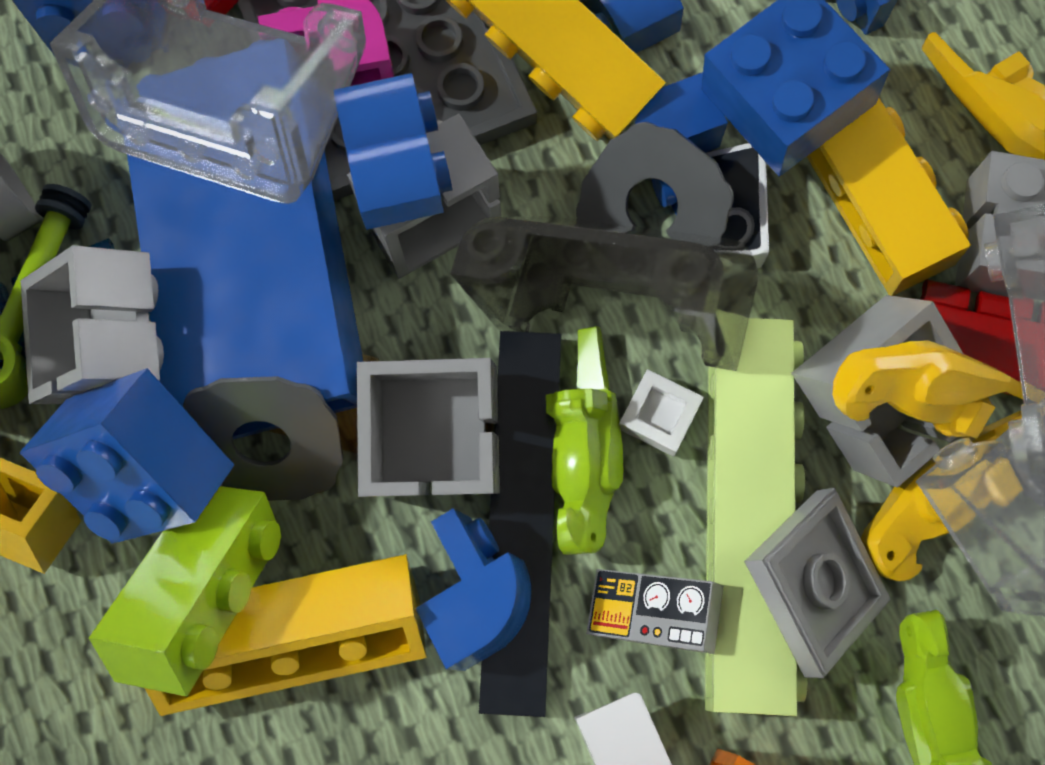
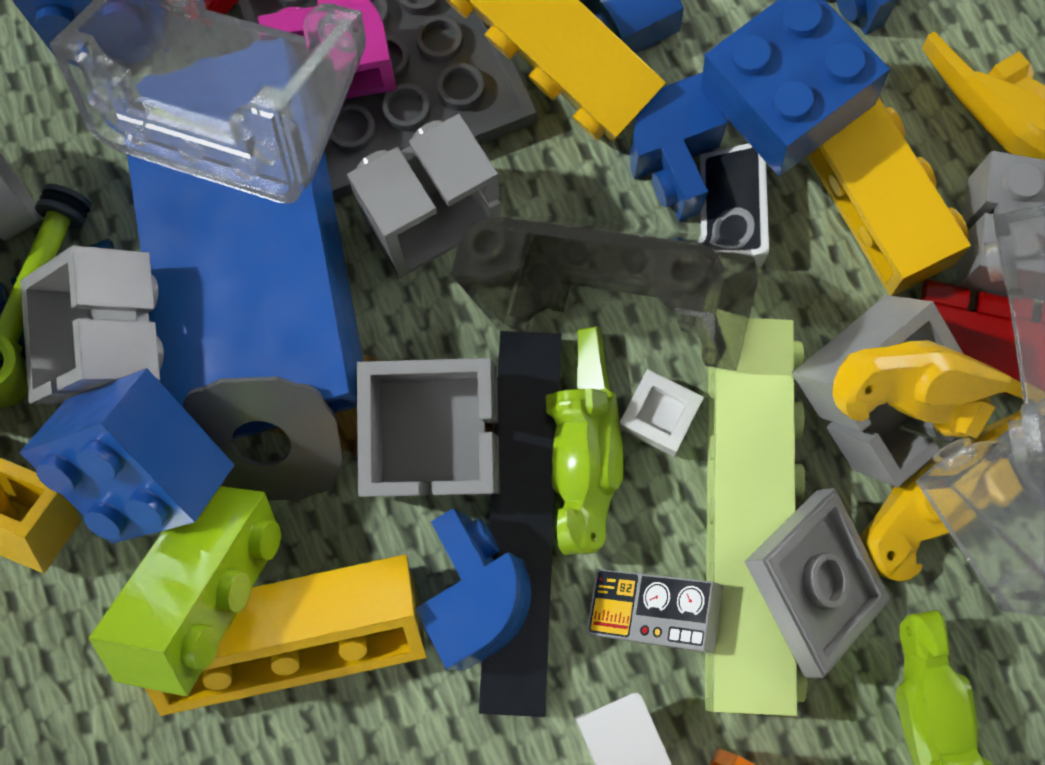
(390, 151): blue brick -> none
(663, 155): dark grey piece -> none

